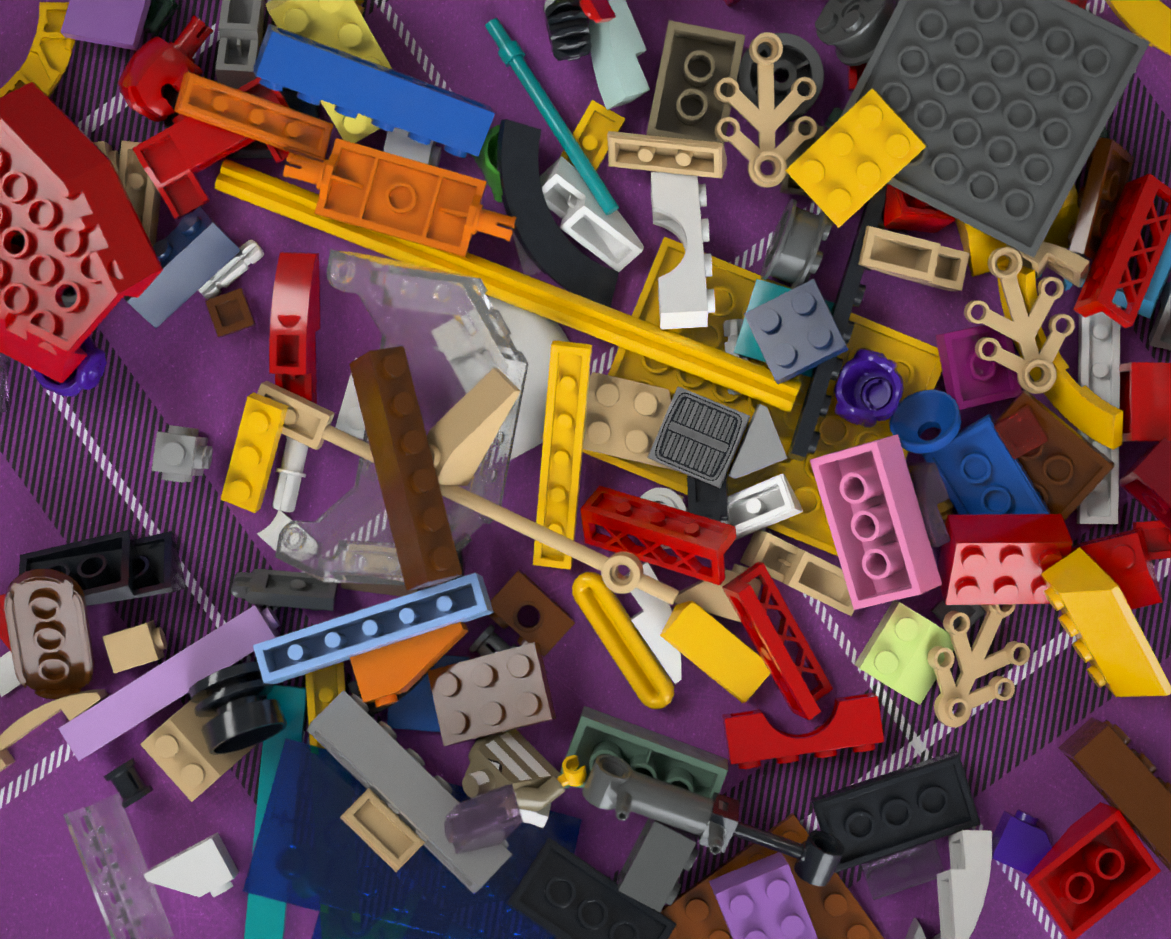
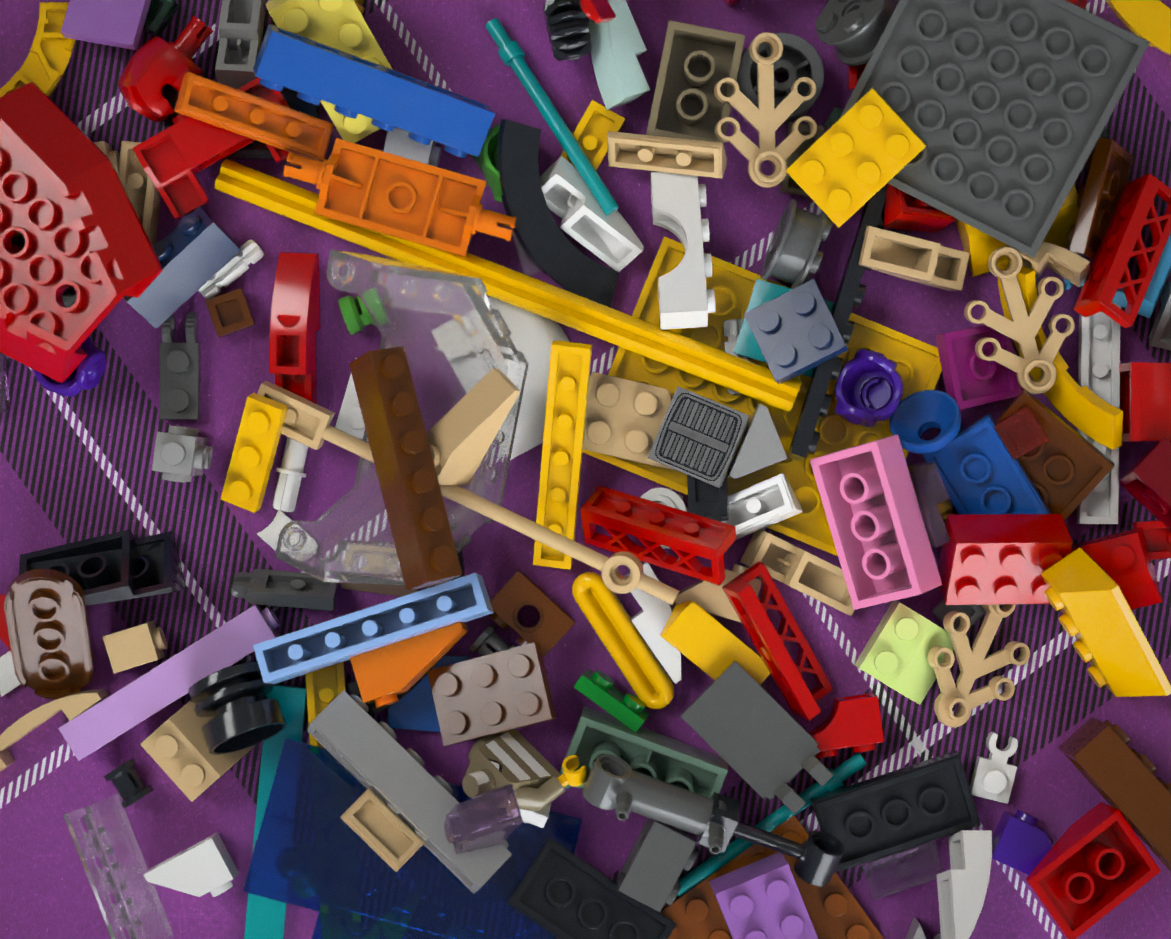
(180, 371): none -> dark grey hinge
(350, 310): none -> bright green wheel
(600, 690): none -> green plate
(755, 735): none -> dark grey tile
(771, 822): none -> teal bar
(993, 775): none -> white plate

